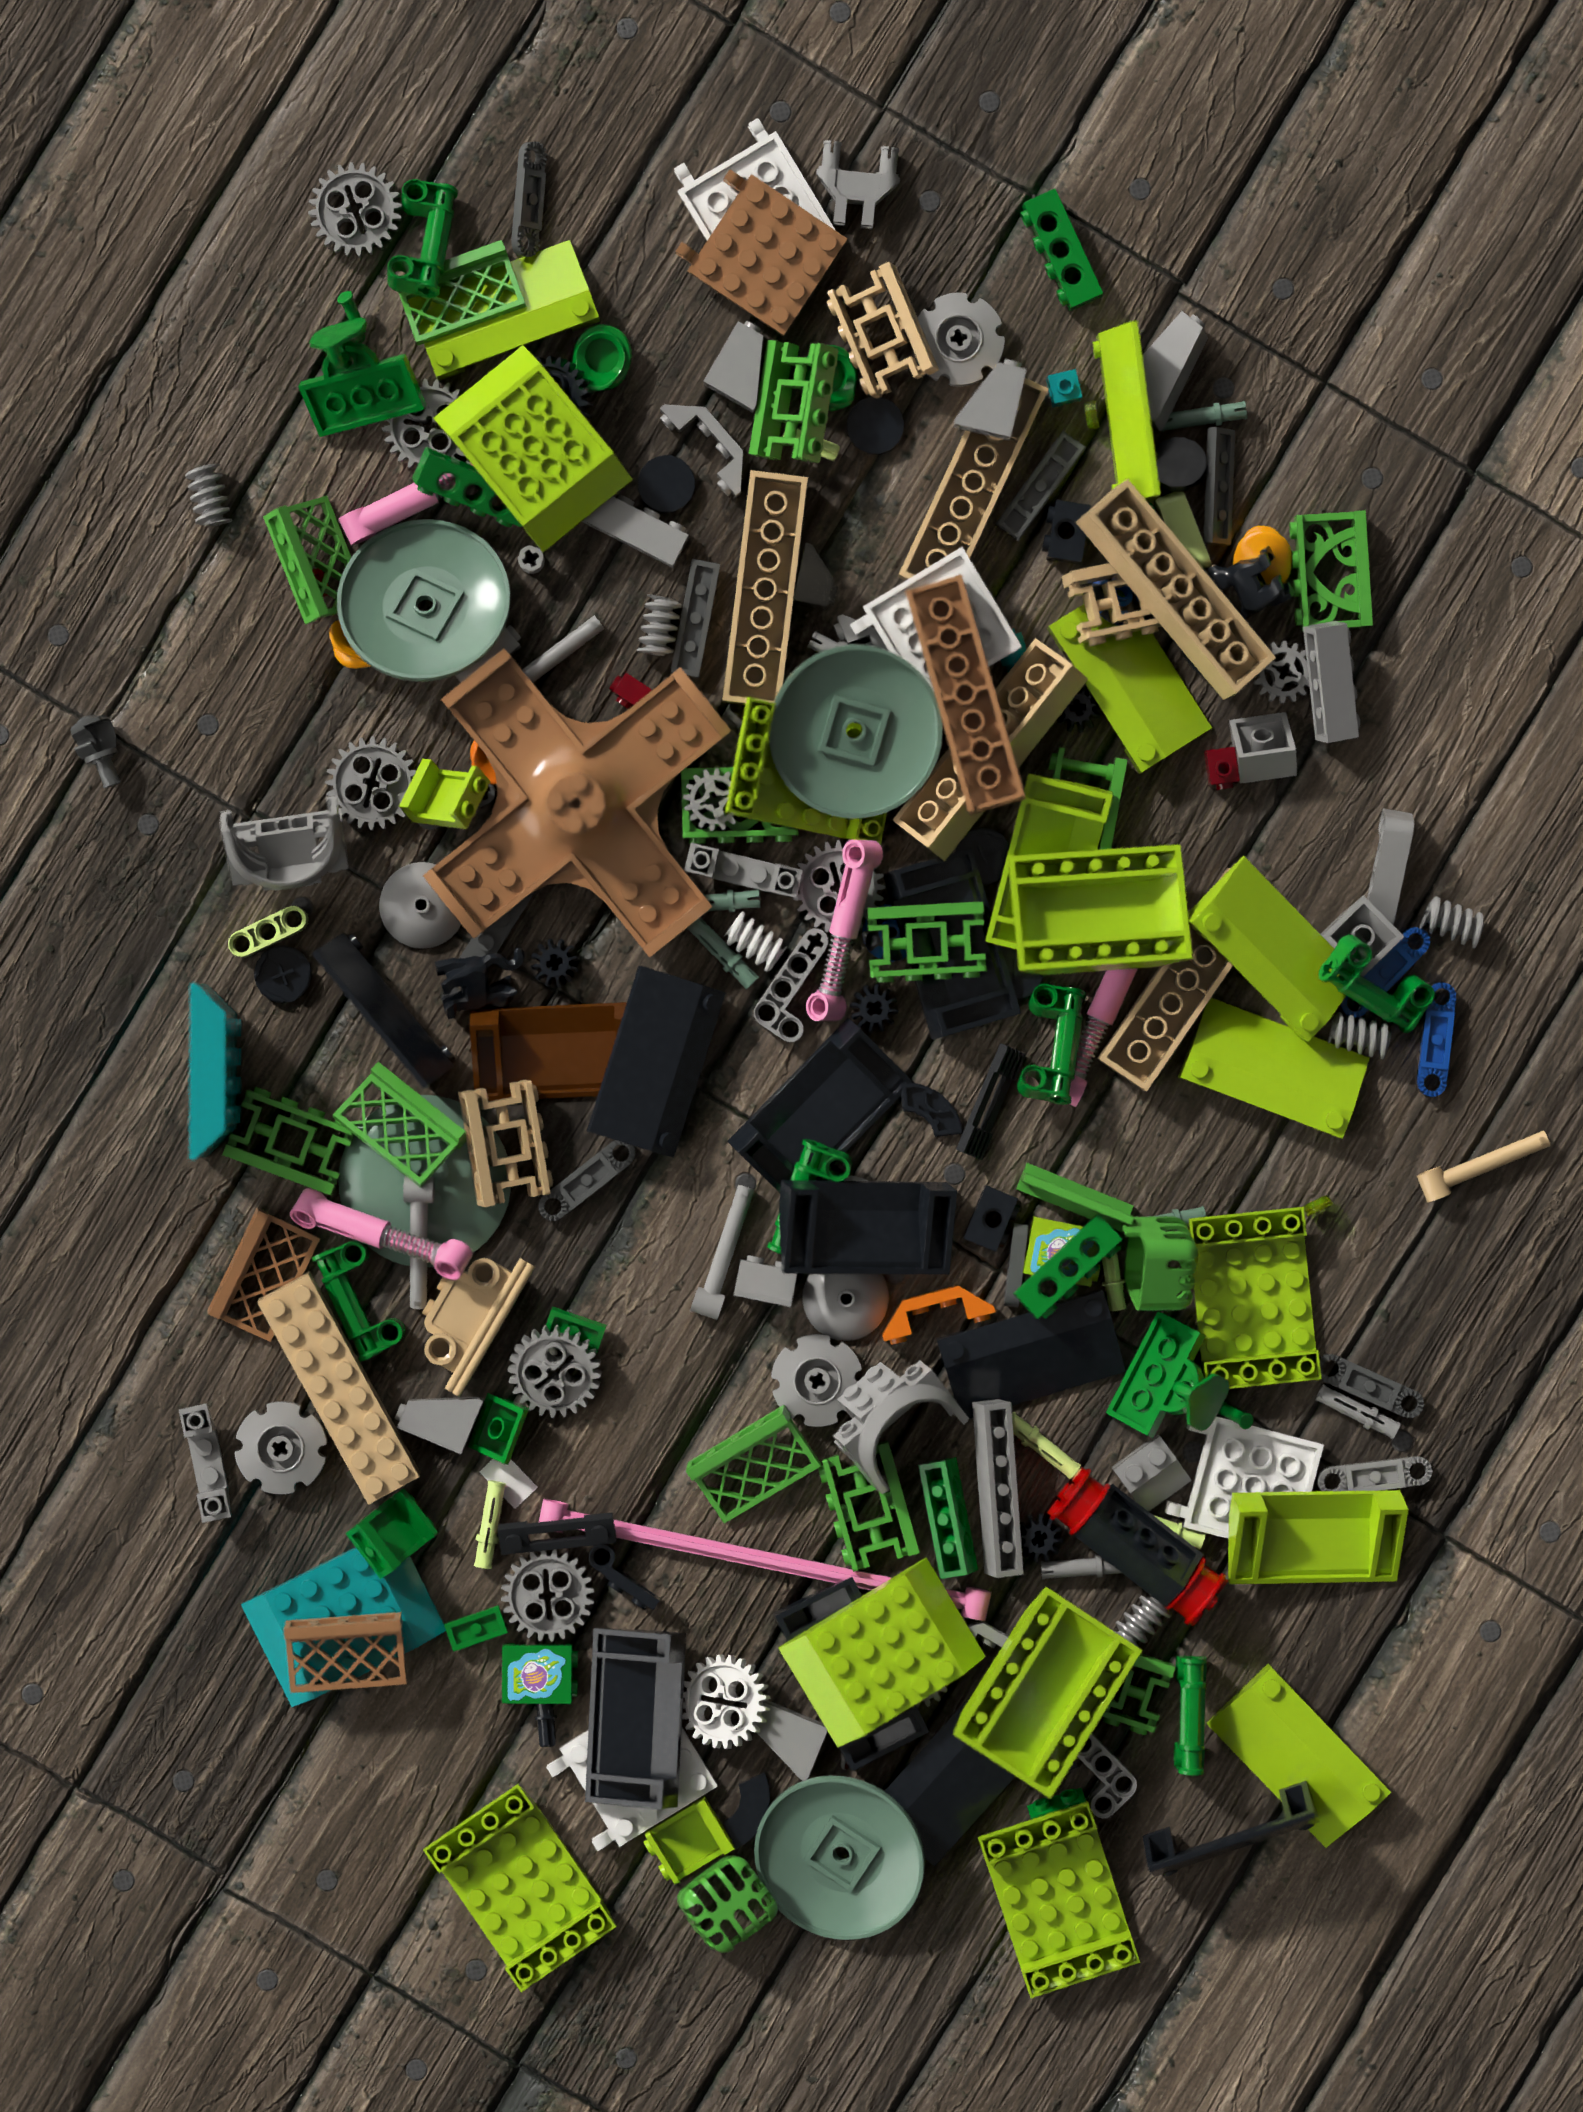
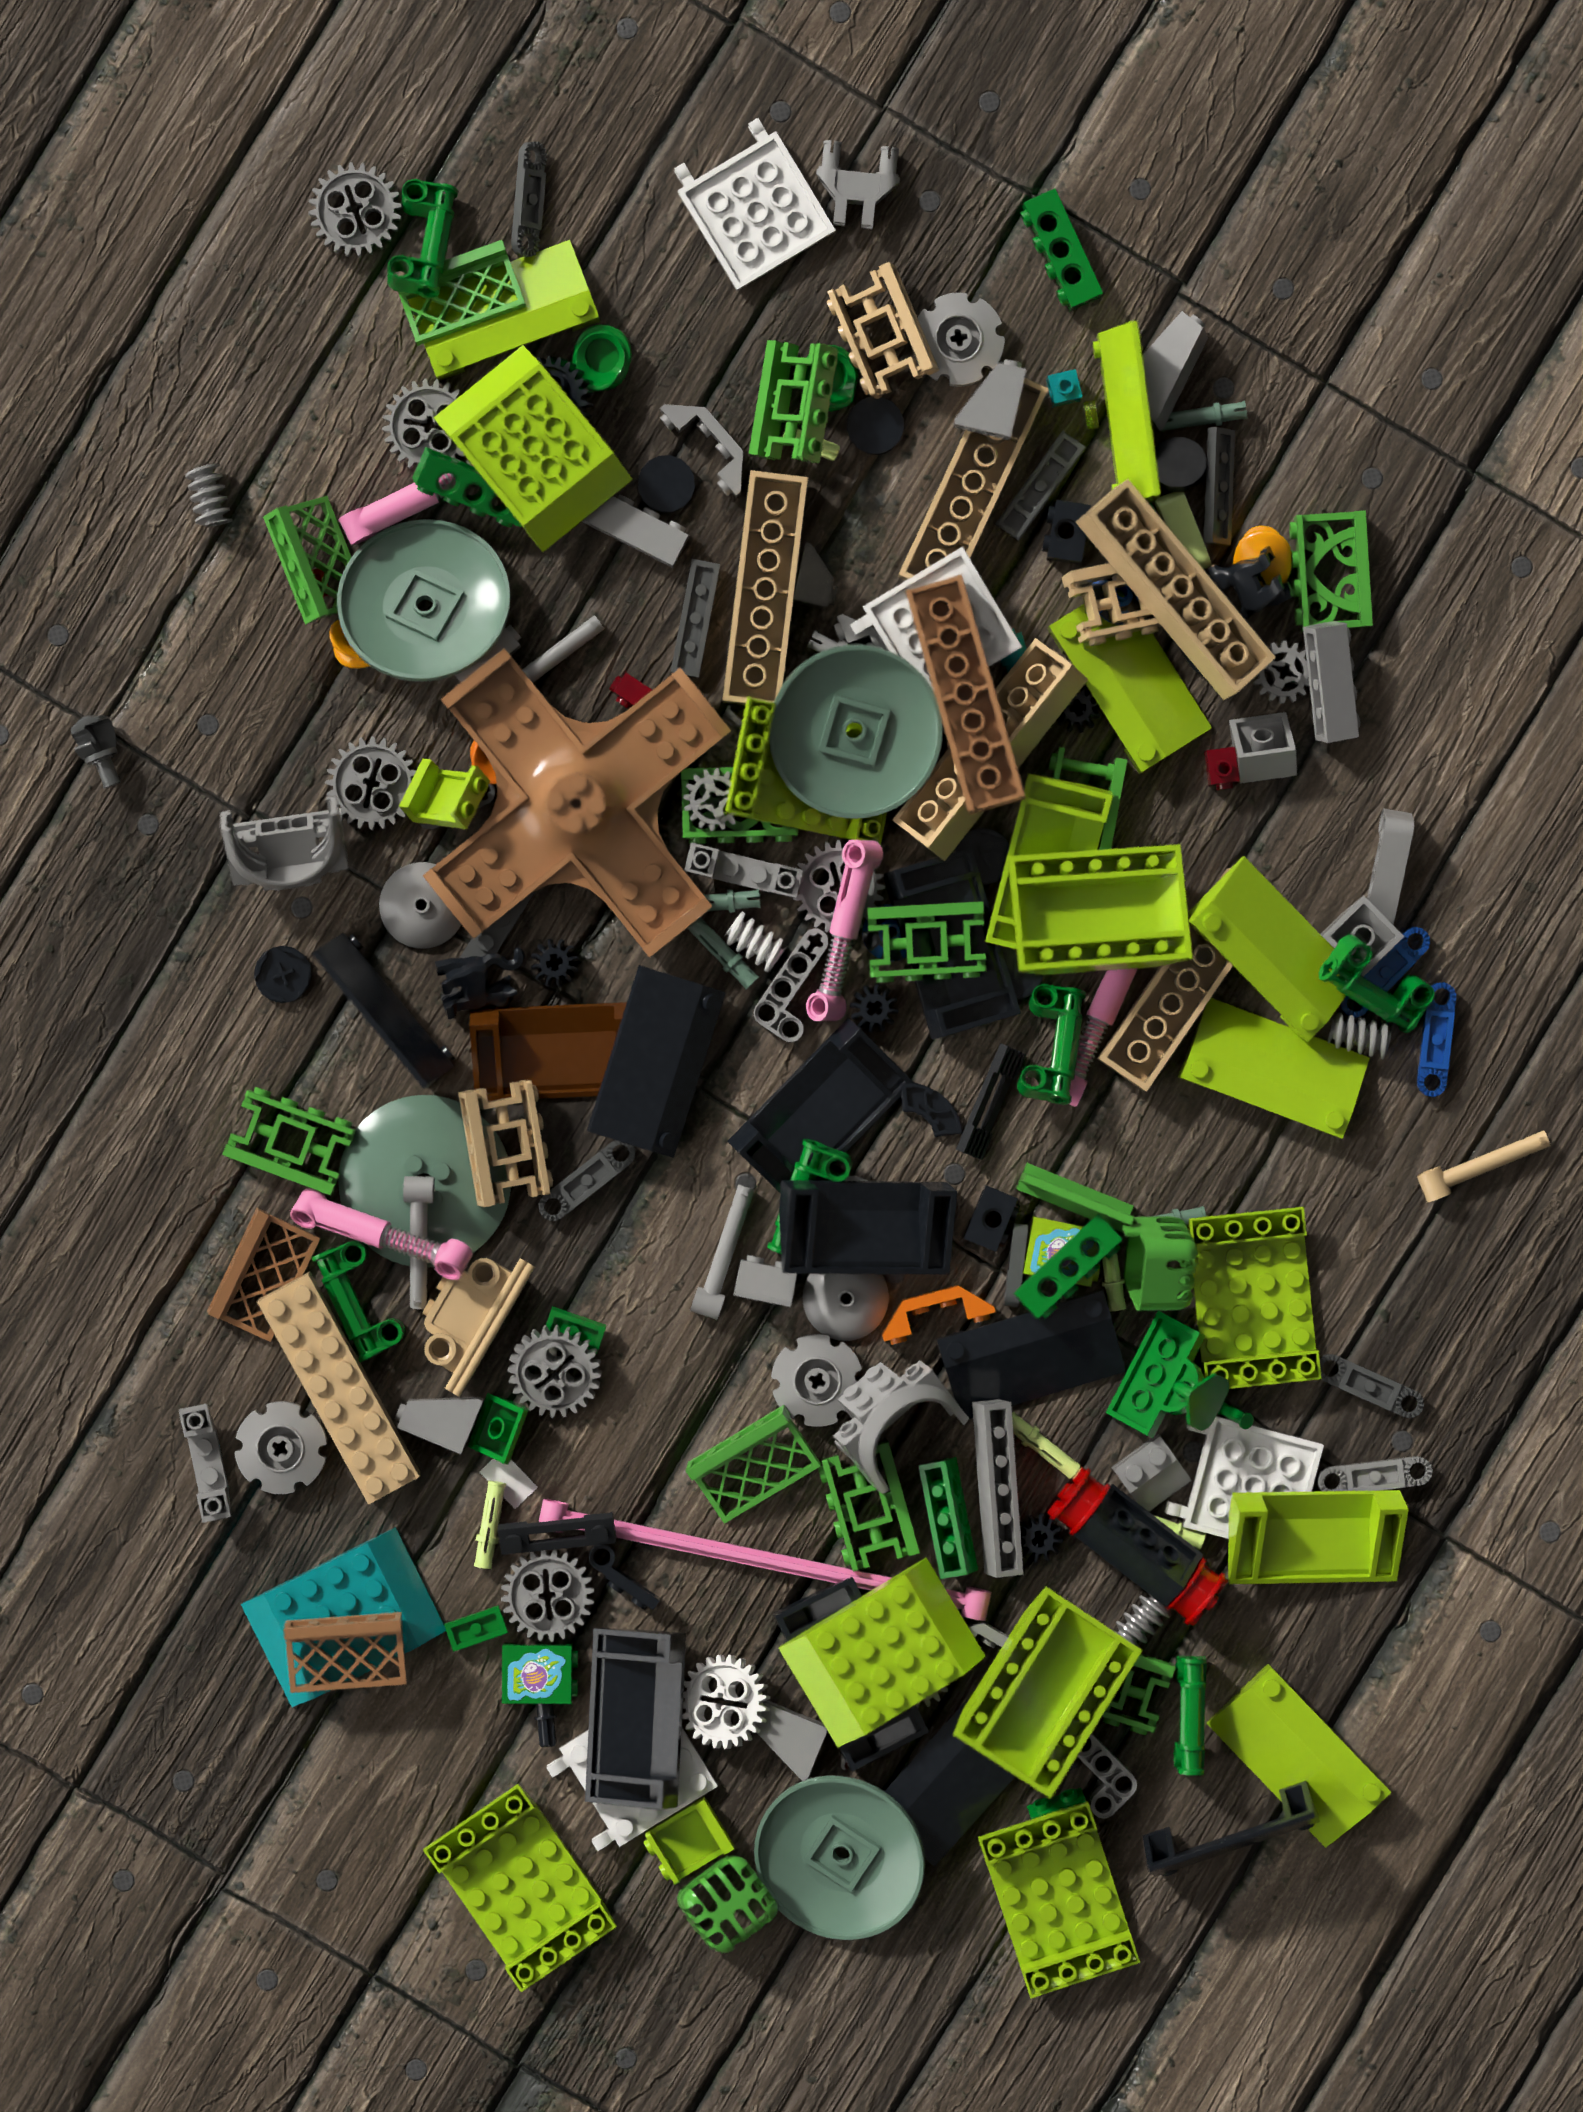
(212, 1071): teal slope -> none
(253, 931): yellowish green beam -> none
(354, 382): green plate -> none
(392, 1533): green panel -> none
(416, 1106): bright green fence -> none
(539, 561): light grey bush -> none
(659, 625): light grey piece -> none
(738, 367): light grey slope -> none
(751, 1809): black tile -> none
(765, 253): medium nougat plate -> none
(1077, 1567): light grey pin -> none
(1317, 1205): clear neon green tile -> none
(1388, 1427): light grey pin -> none
(1453, 921): light grey piece -> none

